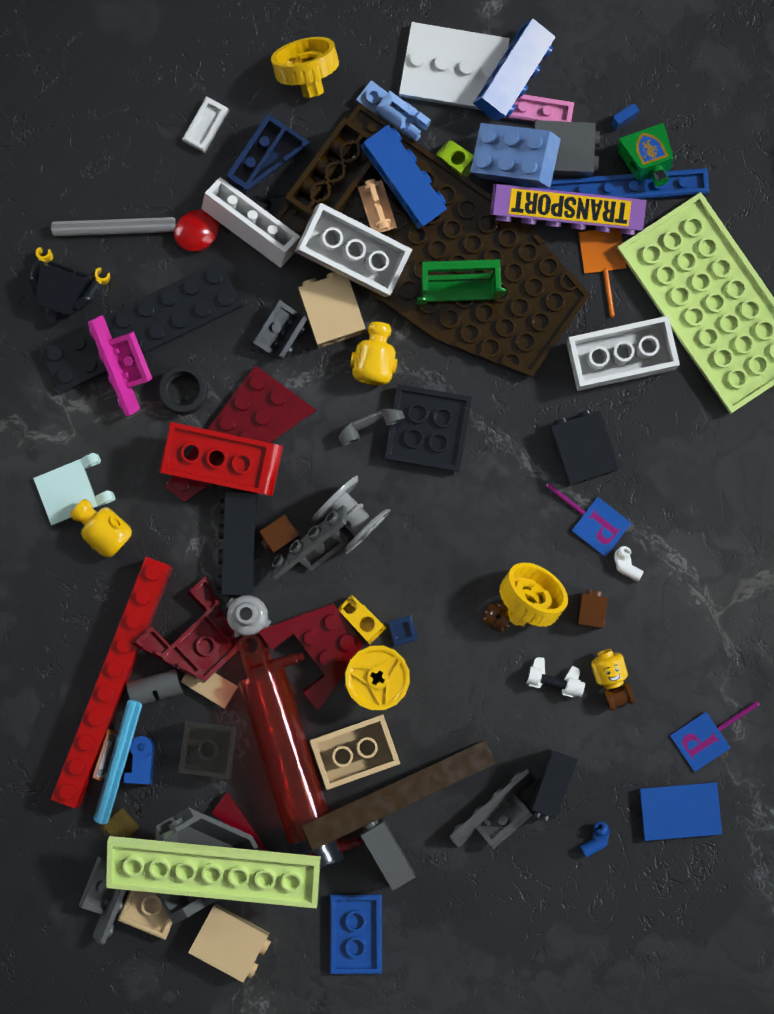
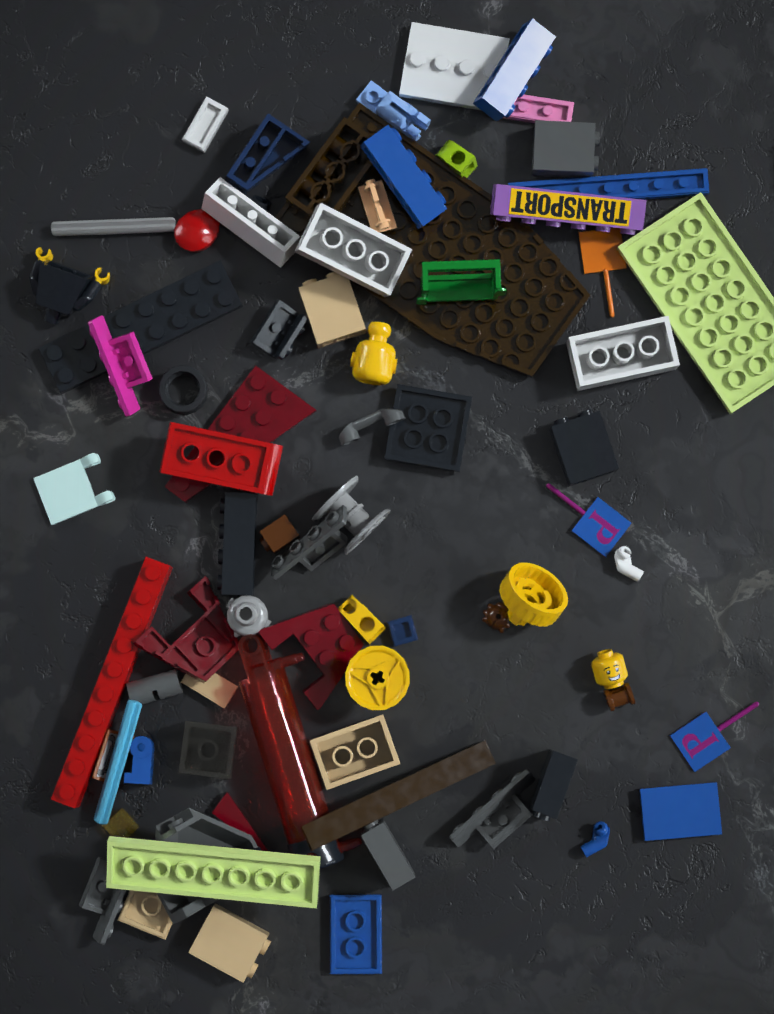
(102, 529): yellow piece -> none
(305, 64): yellow piece -> none
(515, 155): medium blue brick -> none
(569, 686): white piece -> none
(592, 609): reddish brown brick -> none
(625, 116): blue tile -> none
(647, 154): green torso -> none

